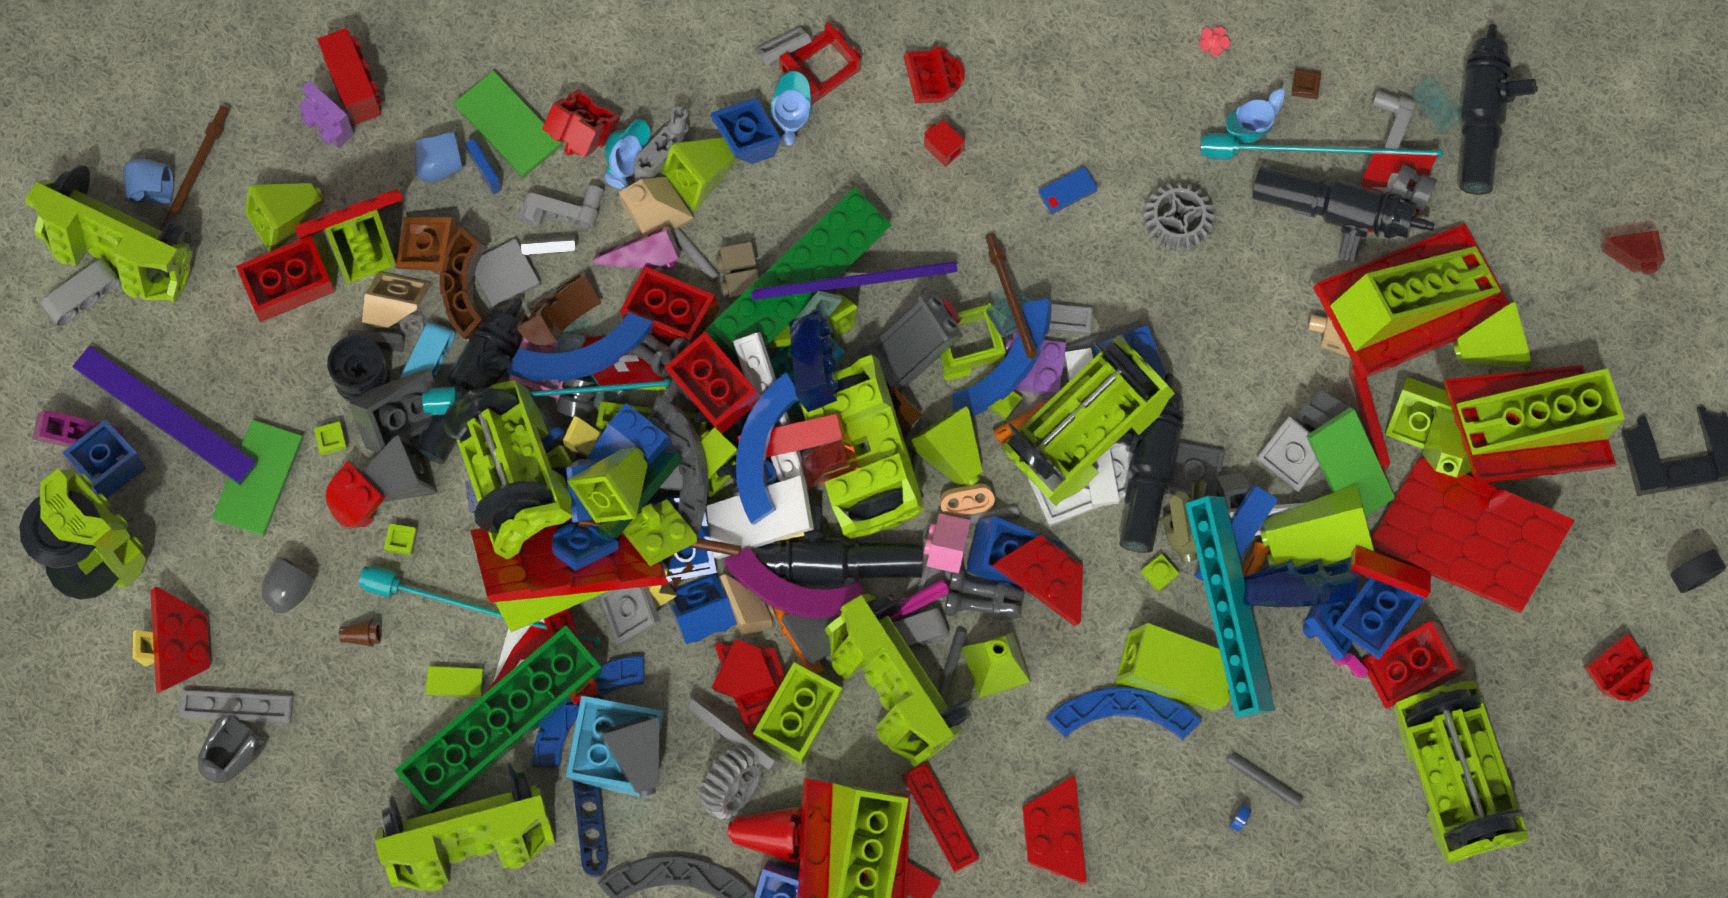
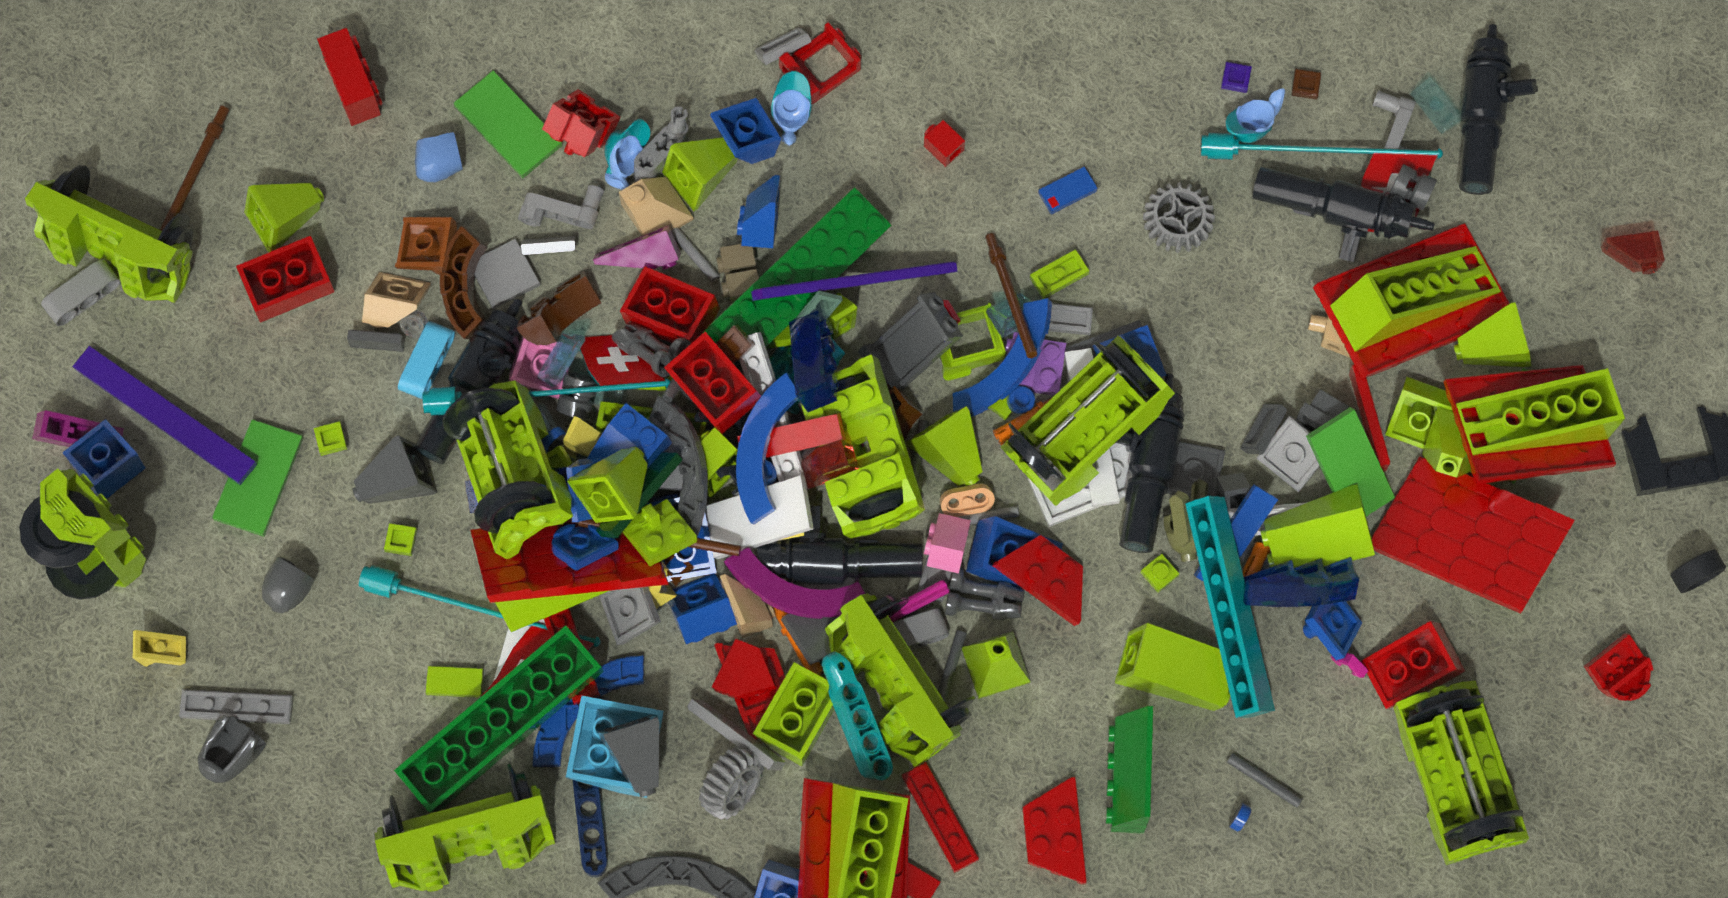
(147, 176): medium blue piece -> none
(178, 640): red wing -> none
(325, 116): medium lavender plate -> none
(351, 358): black wheel -> none
(352, 497): red slope -> none
(357, 236): lime piece -> none
(361, 633): reddish brown cone -> none
(392, 410): dark grey slope -> none
(483, 166): blue tile -> none
(582, 361): blue tile -> none
(735, 344): none -> reddish brown tile
(760, 215): none -> blue slope
(769, 832): red cone -> none
(865, 724): none -> teal piece
(933, 75): red slope -> none
(1021, 400): none -> blue tile
(1059, 274): none -> lime plate
(1124, 702): blue tile -> none
(1130, 771): none -> green slope
(1214, 40): coral plant -> none
(1236, 77): none -> dark purple tile
(1263, 429): none -> dark grey tile
(1378, 616): blue slope -> none
(1391, 571): red tile -> none

